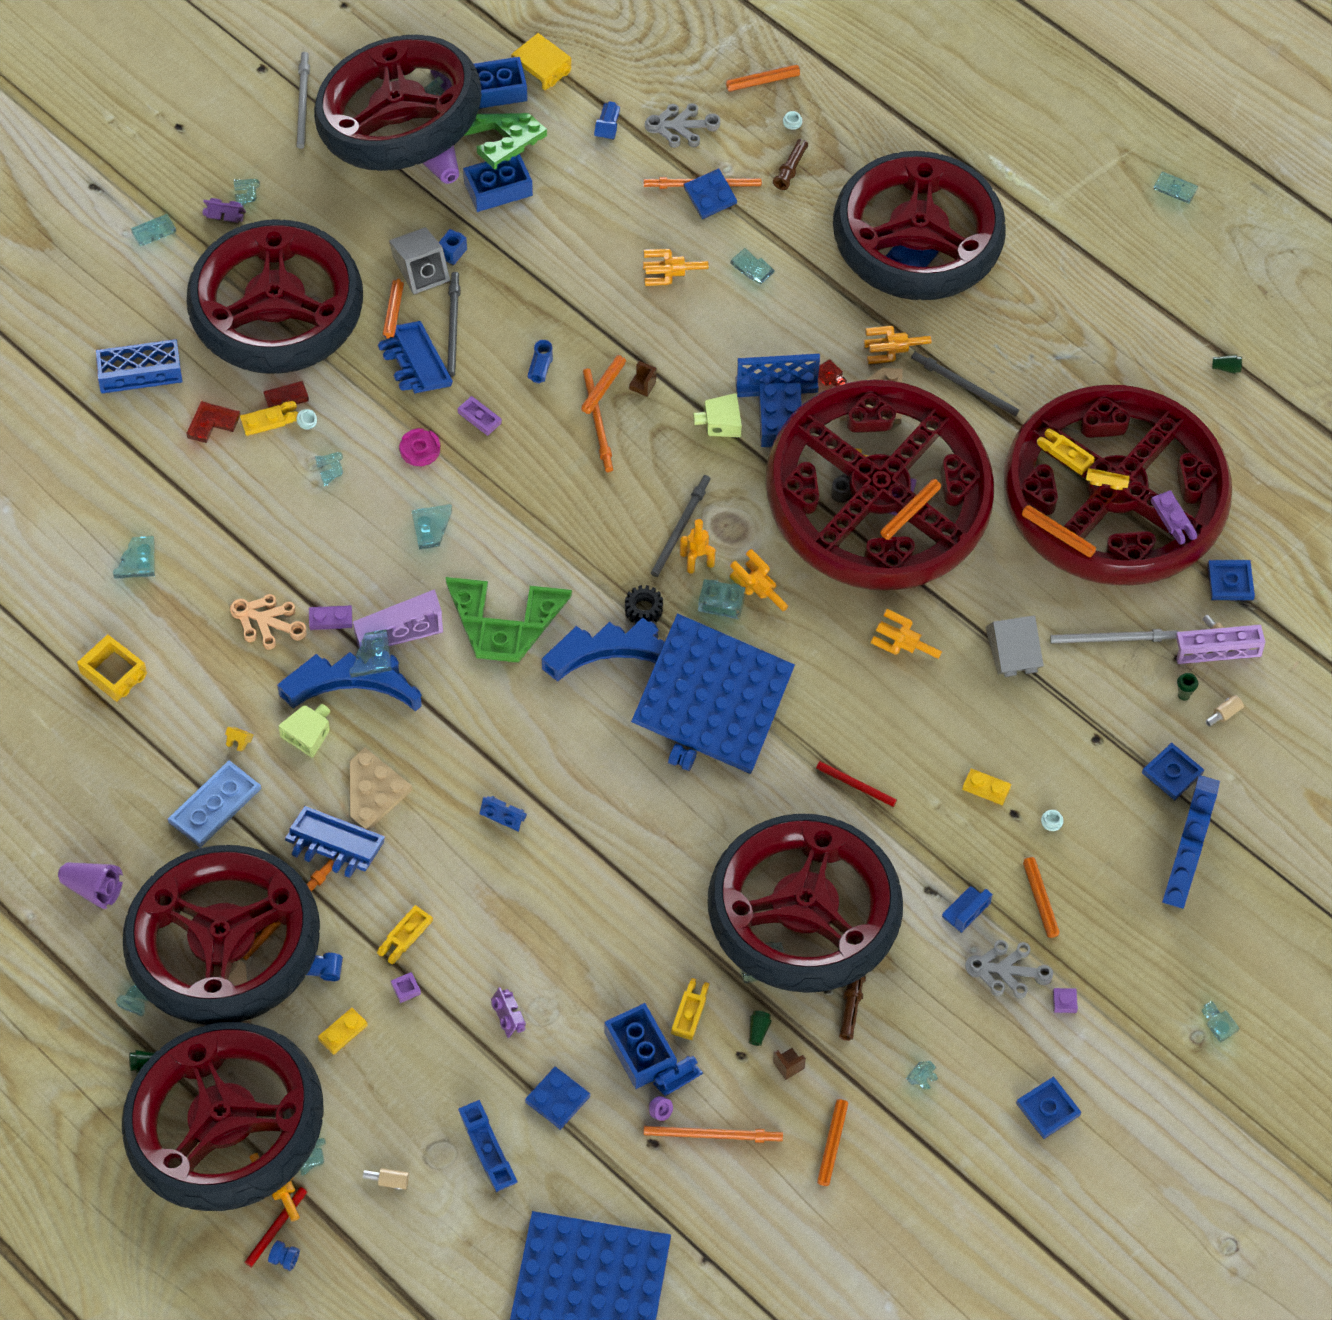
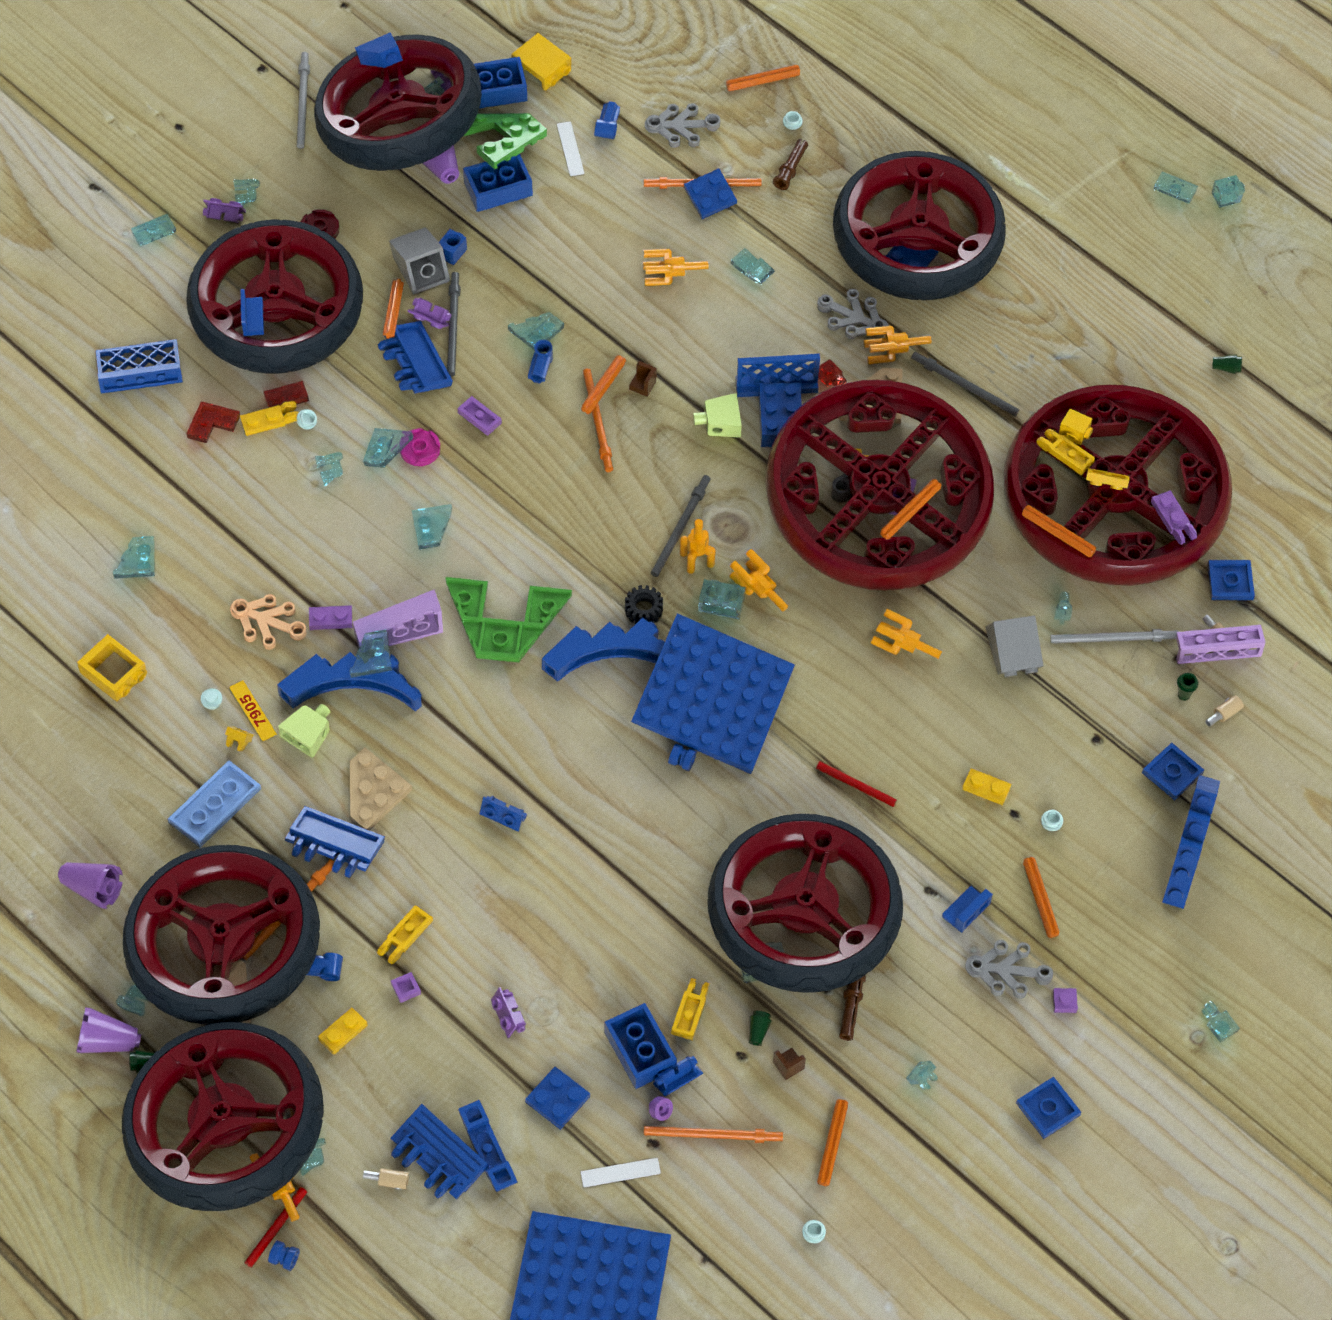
(106, 1034): none -> medium lavender cone
(211, 698): none -> light aqua plate
(252, 315): none -> blue panel
(253, 711): none -> yellow sticker
(324, 221): none -> dark red tile
(379, 52): none -> blue slope
(385, 446): none -> clear light blue wing
(422, 312): none -> medium lavender hinge
(441, 1152): none -> blue hinge
(537, 328): none -> clear light blue wing
(570, 148): none -> white sticker
(620, 1172): none -> white sticker
(814, 1231): none -> light aqua plate
(825, 304): none -> light grey plant
(1063, 608): none -> clear light blue piece
(1076, 427): none -> yellow brick
(1228, 191): none -> clear light blue brick

